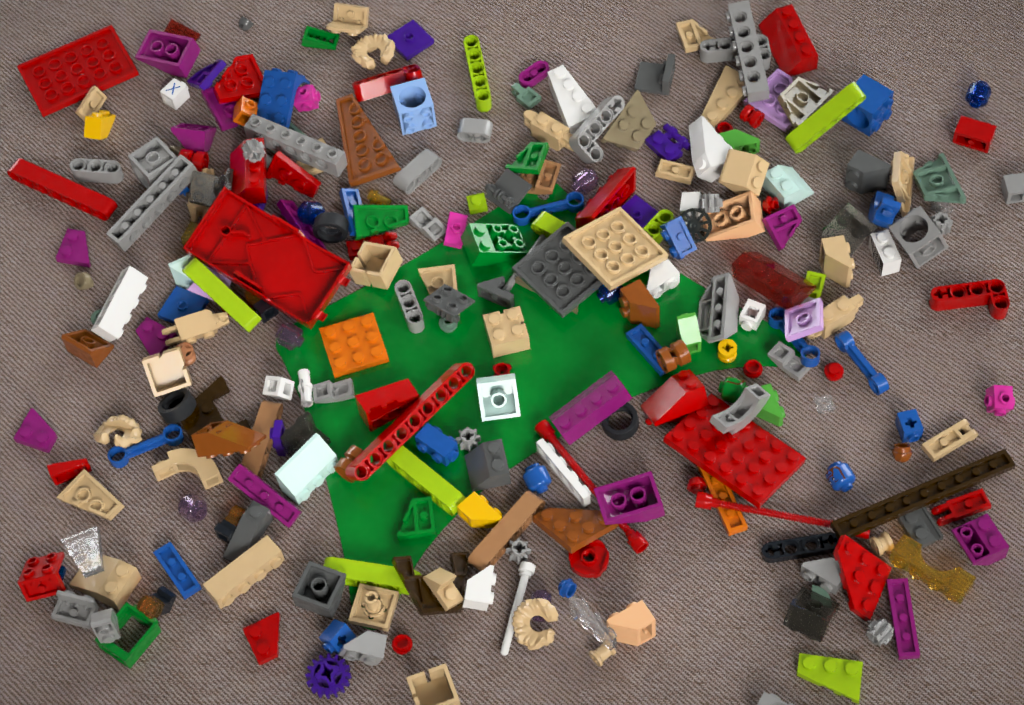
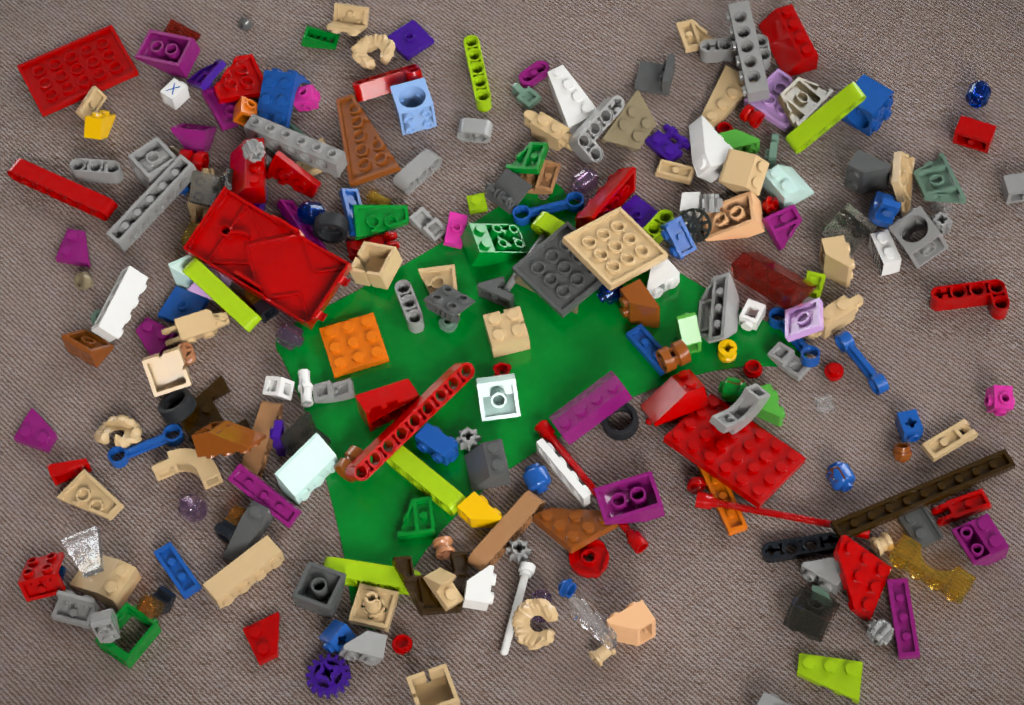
(443, 547): none -> nougat wheel
(771, 154): none -> sand green plate

